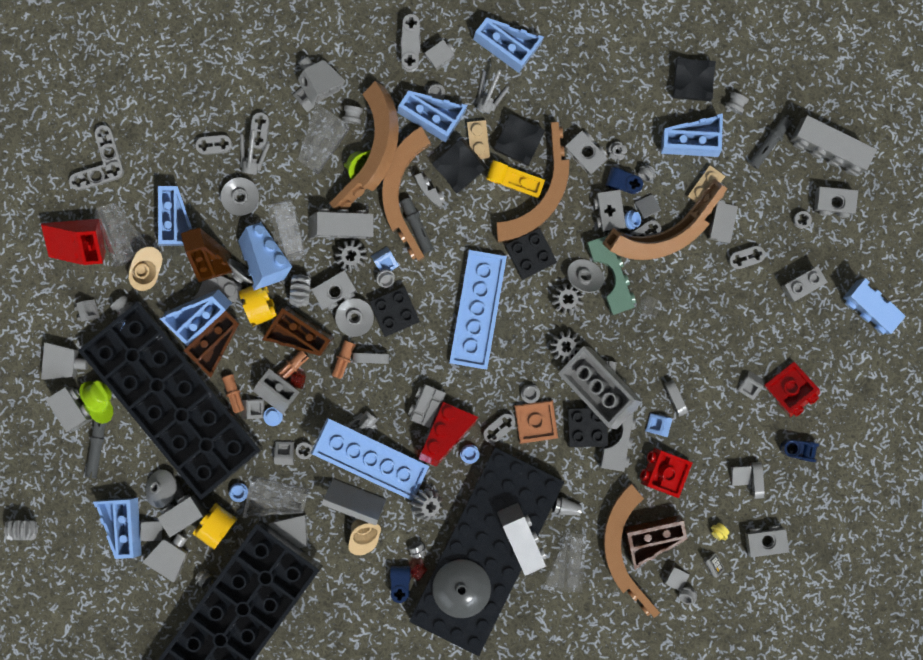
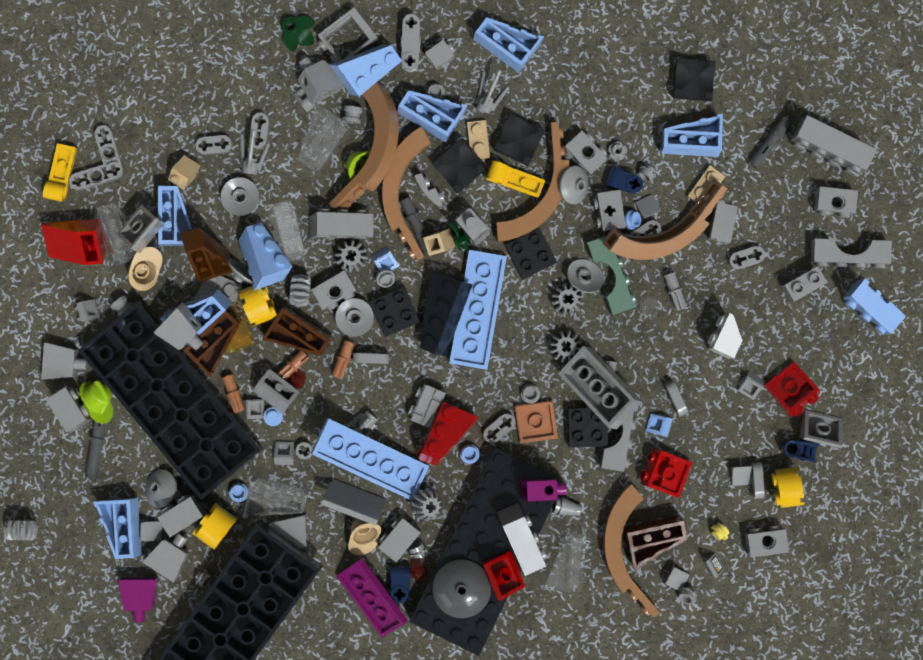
(60, 172): none -> yellow plate
(138, 595): none -> magenta torso
(140, 229): none -> light grey slope
(180, 329): none -> light grey torso
(183, 172): none -> tan brick
(241, 339): none -> clear yellow slope
(299, 34): none -> dark green plate
(362, 25): none -> light grey window
(365, 69): none -> light blue wedge
(372, 598): none -> magenta plate
(399, 538): none -> light grey brick
(439, 242): none -> tan brick
(442, 311): none -> black wedge
(461, 240): none -> dark green plate
(472, 225): none -> light grey torso
(504, 575): none -> red slope
(535, 489): none -> magenta torso
(573, 184): none -> light grey dish
(675, 291): none -> light grey axle
(726, 338): none -> white slope
(736, 102): light grey wheel -> none
(788, 487): none -> yellow brick
(797, 217): light grey bush -> none
(821, 429): none -> light grey slope
(875, 253): none -> light grey arch

